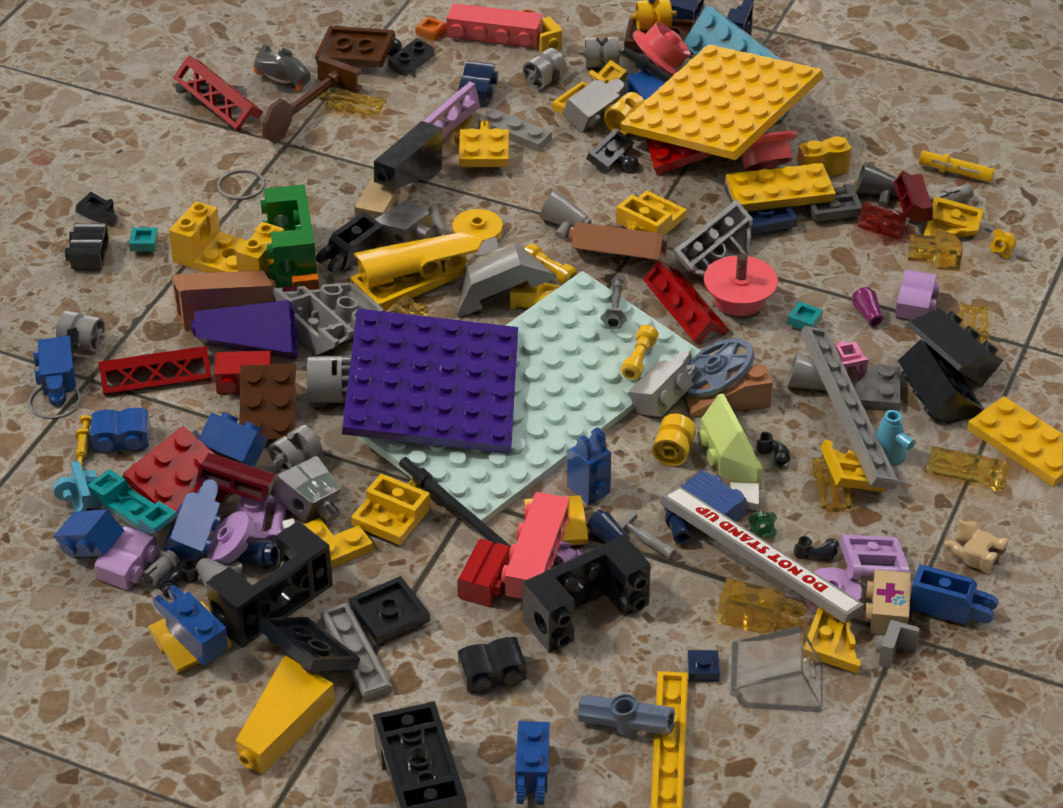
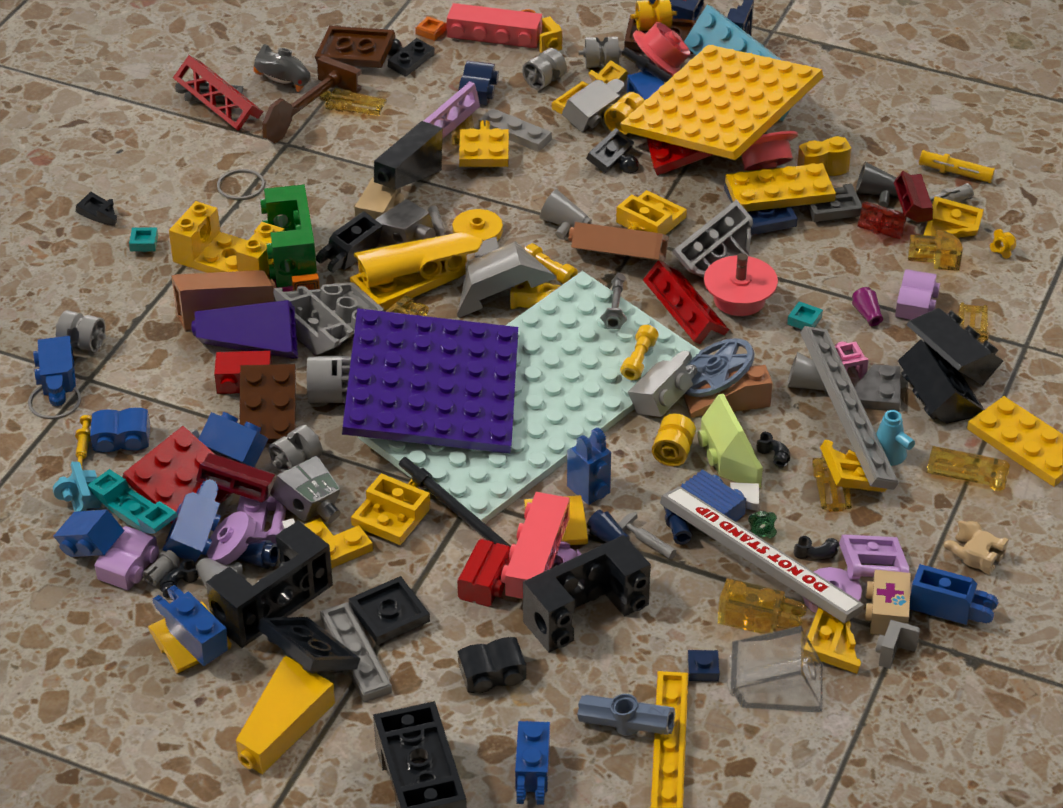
(87, 246): black brick -> none
(151, 361): red fence -> none

